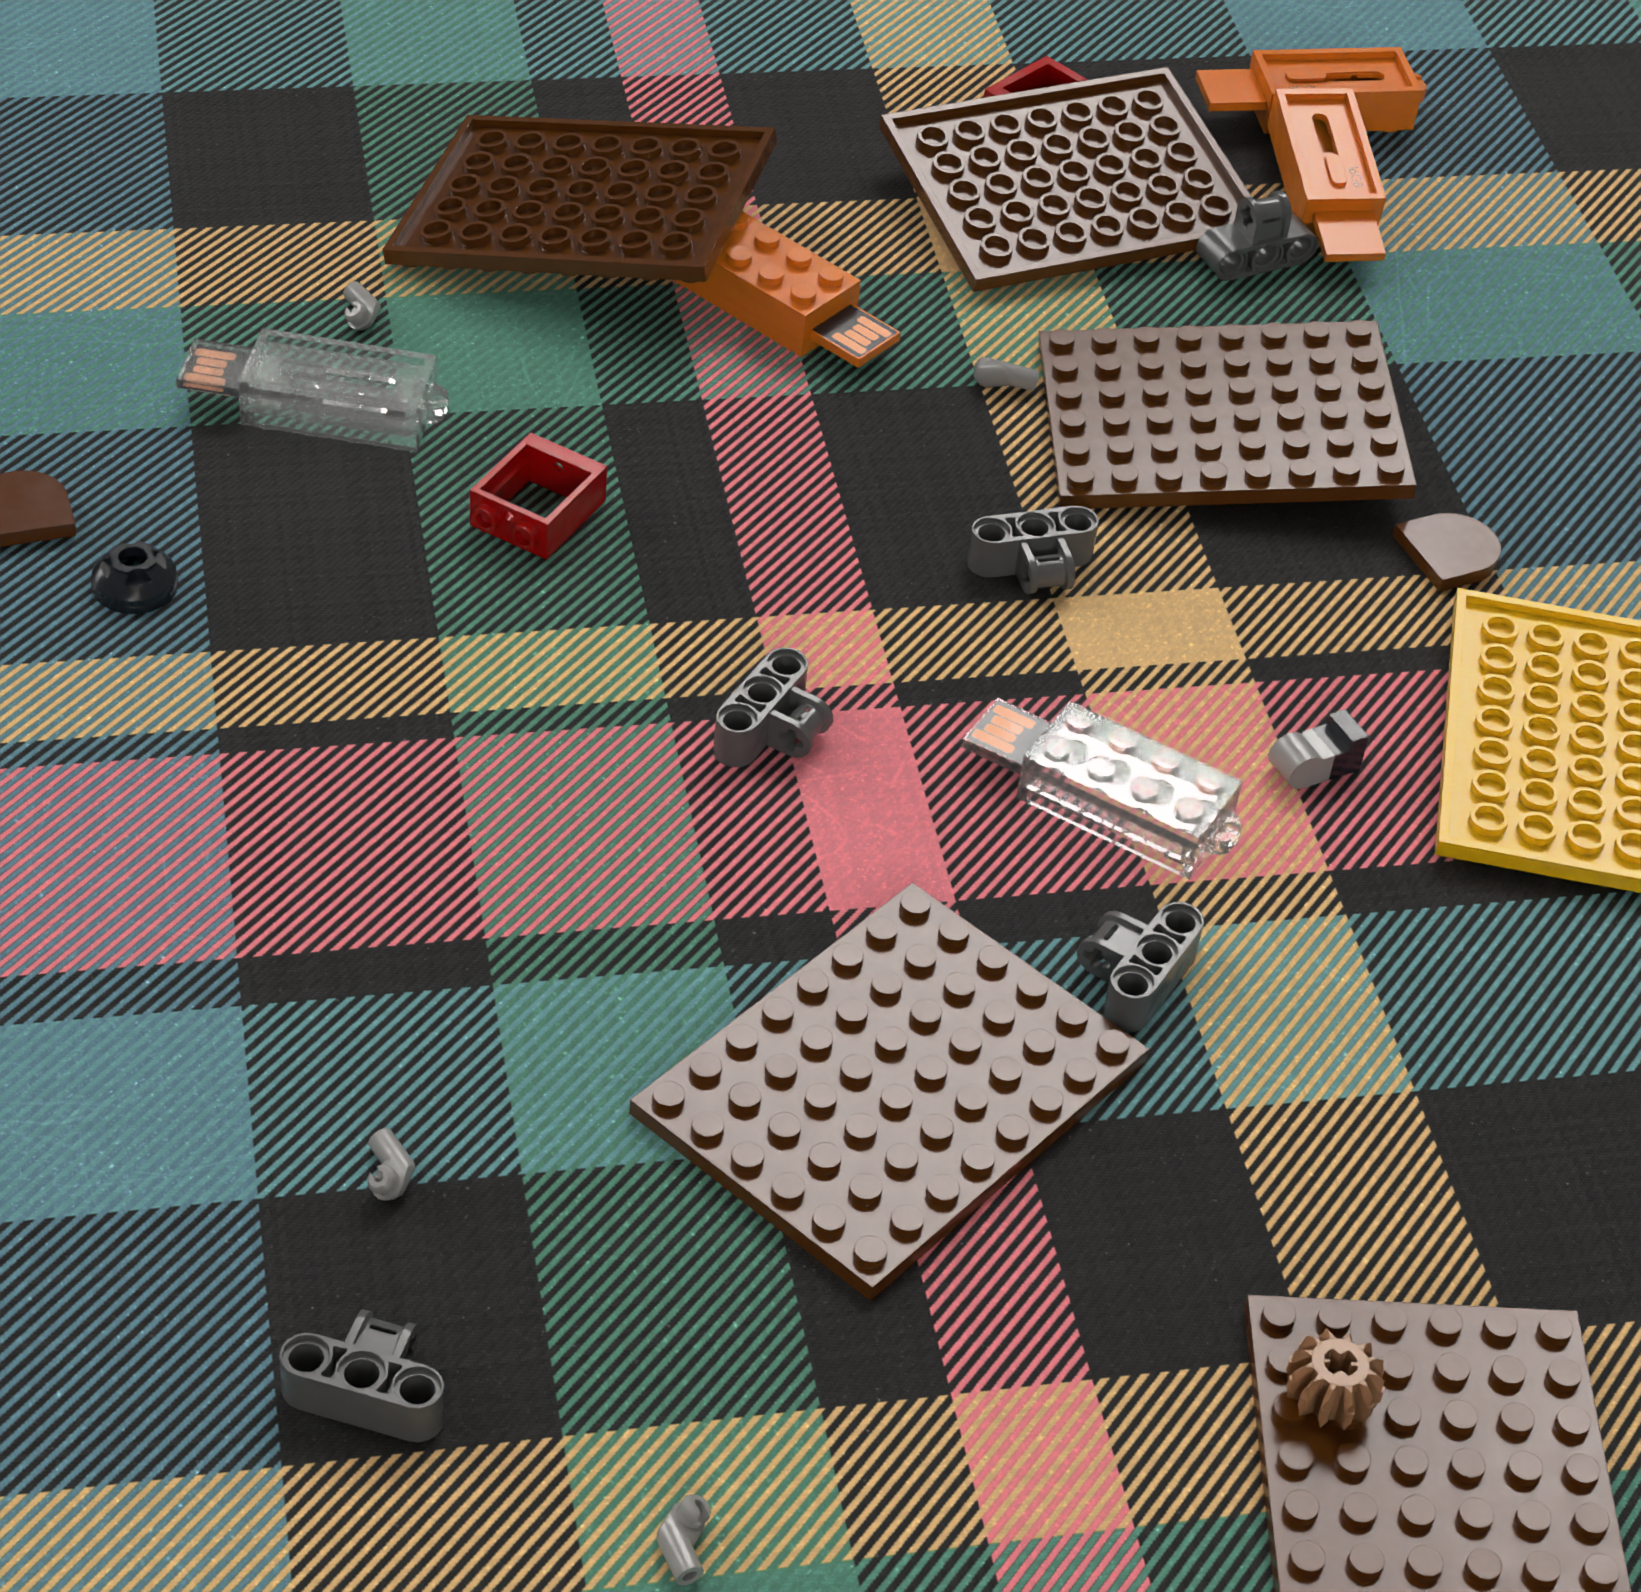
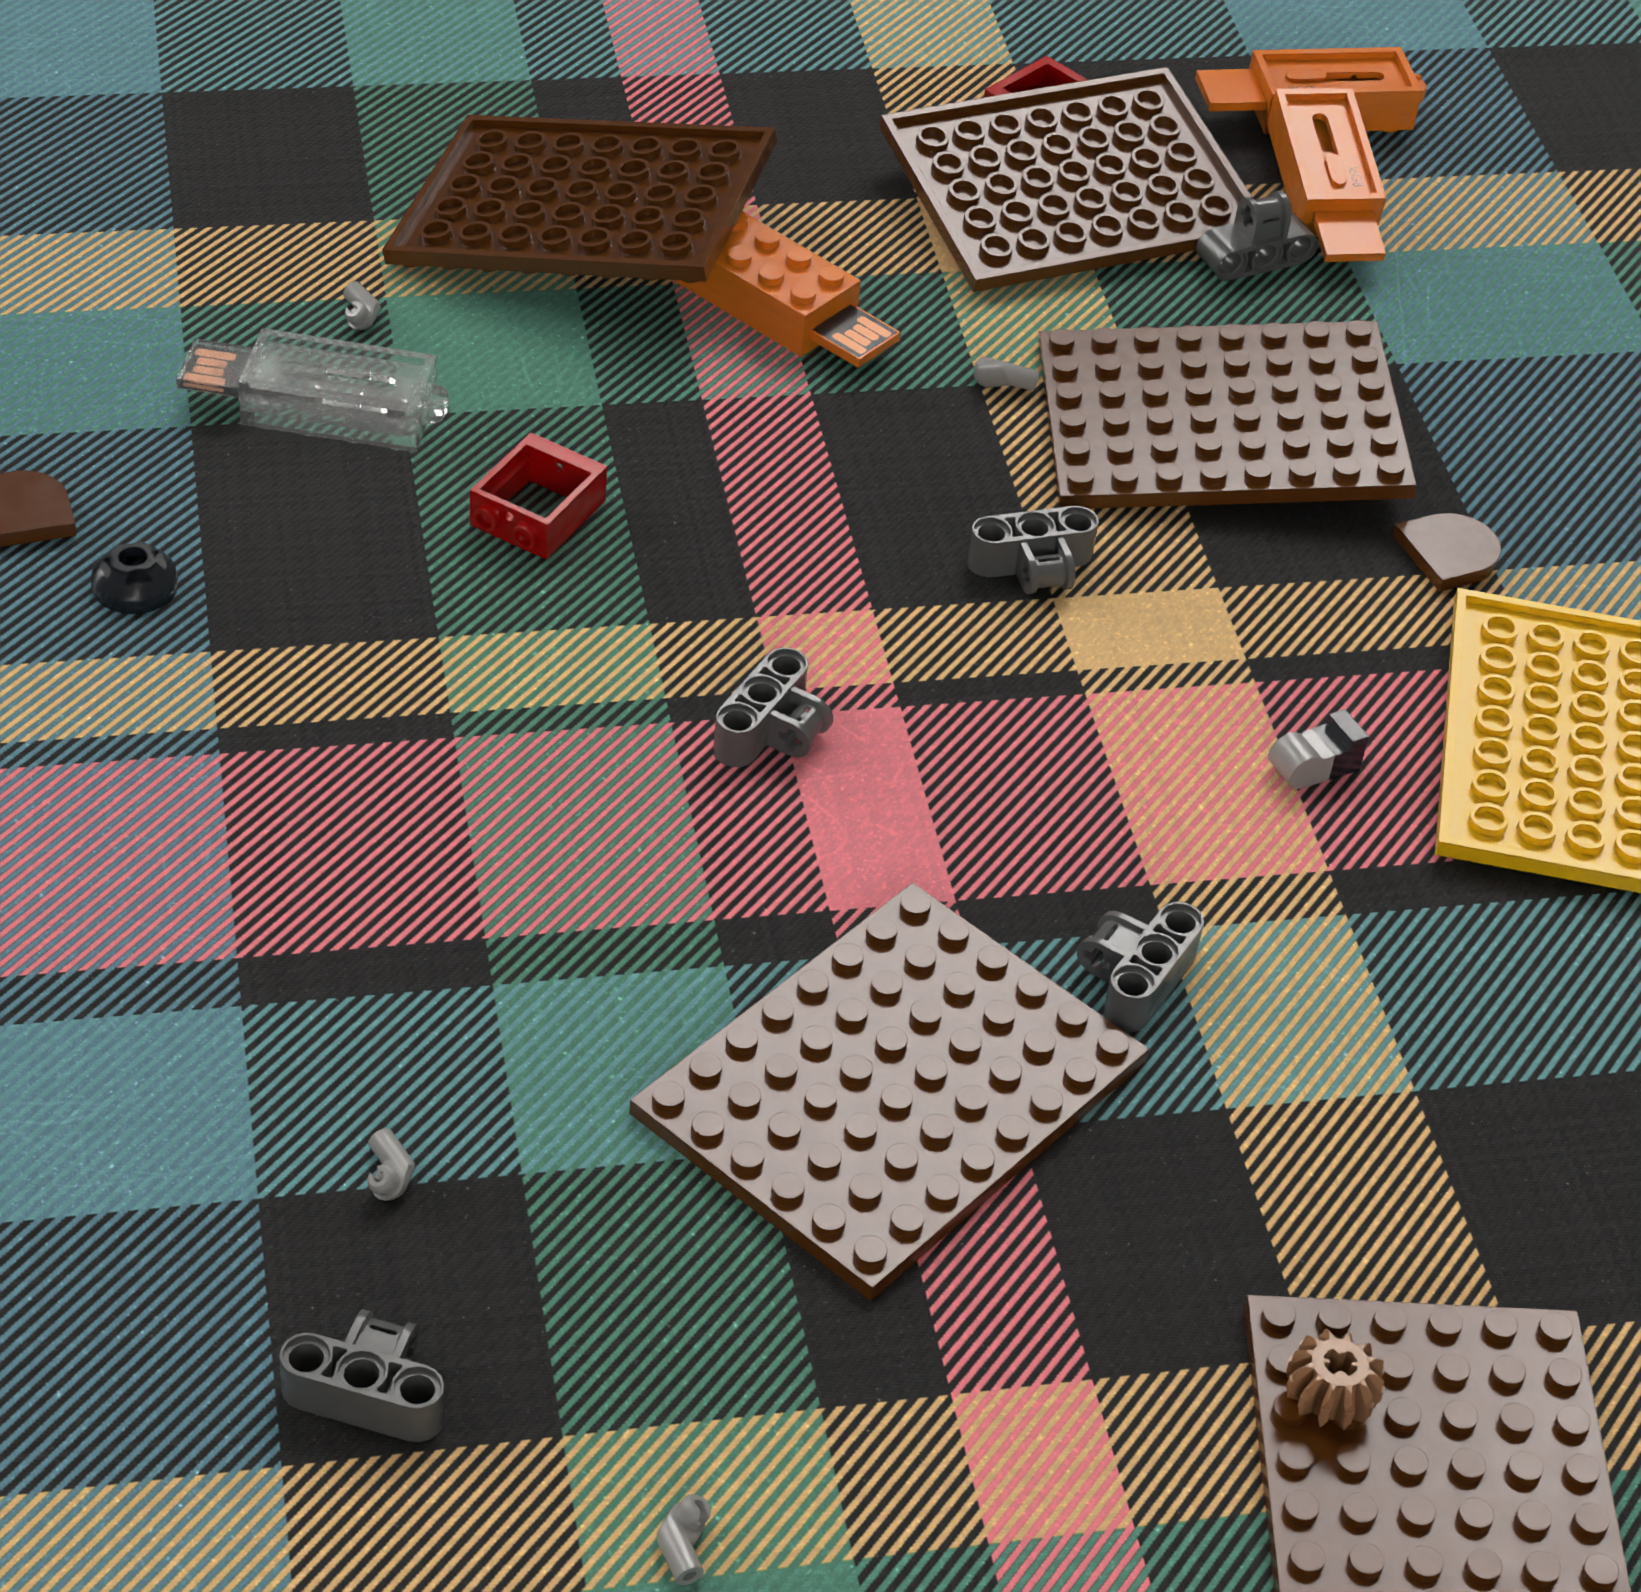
(1114, 783): clear piece -> none

